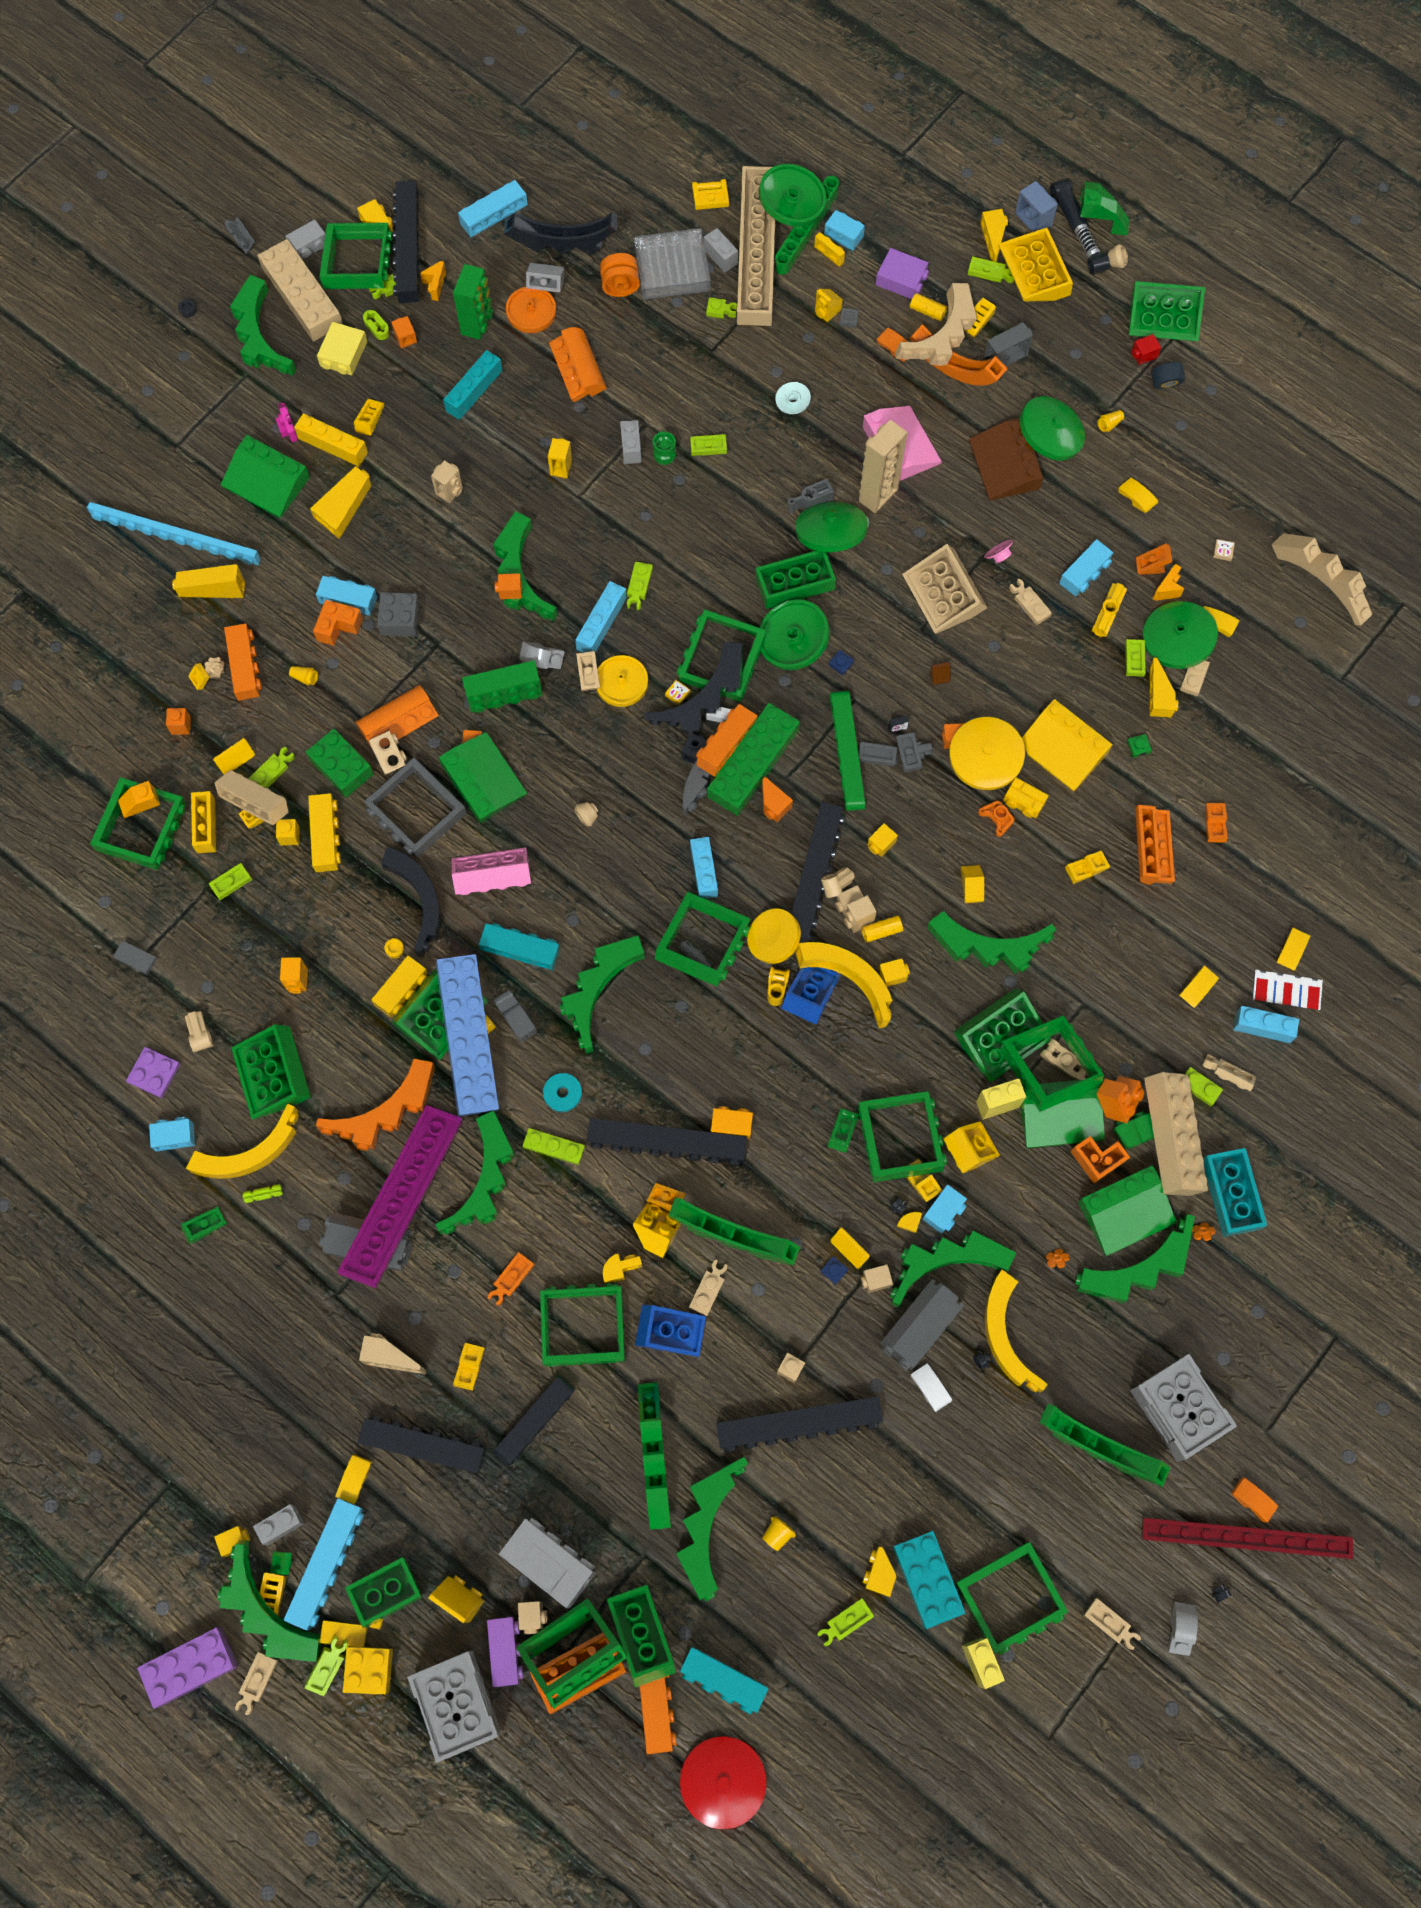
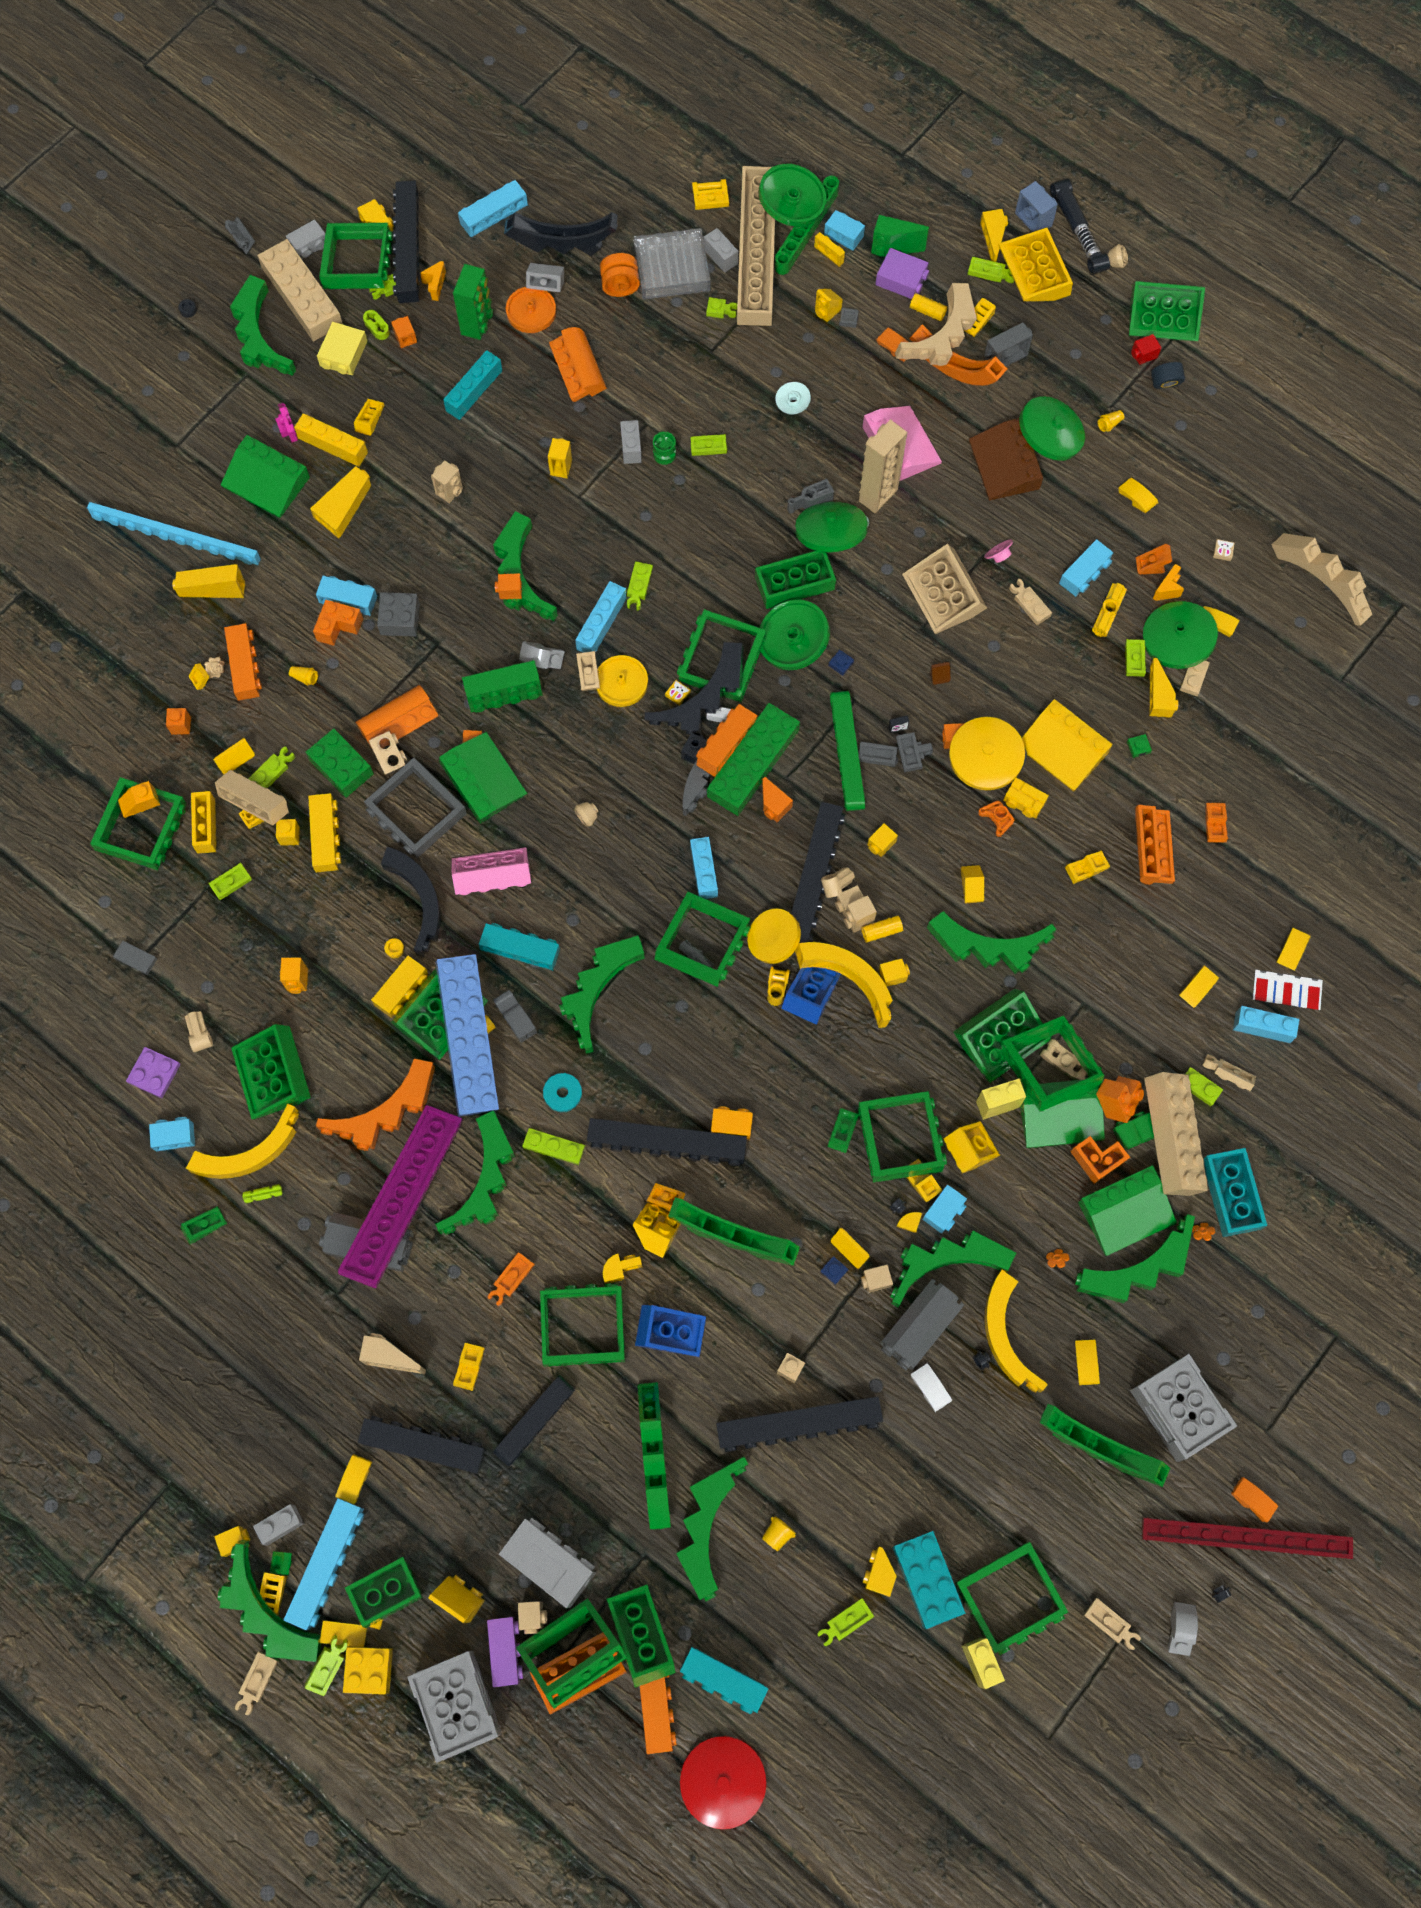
(187, 1667): medium lavender brick -> none
(708, 1290): tan plate -> none
(898, 235): none -> green slope
(1087, 1362): none -> yellow slope
(1100, 204): green brick -> none

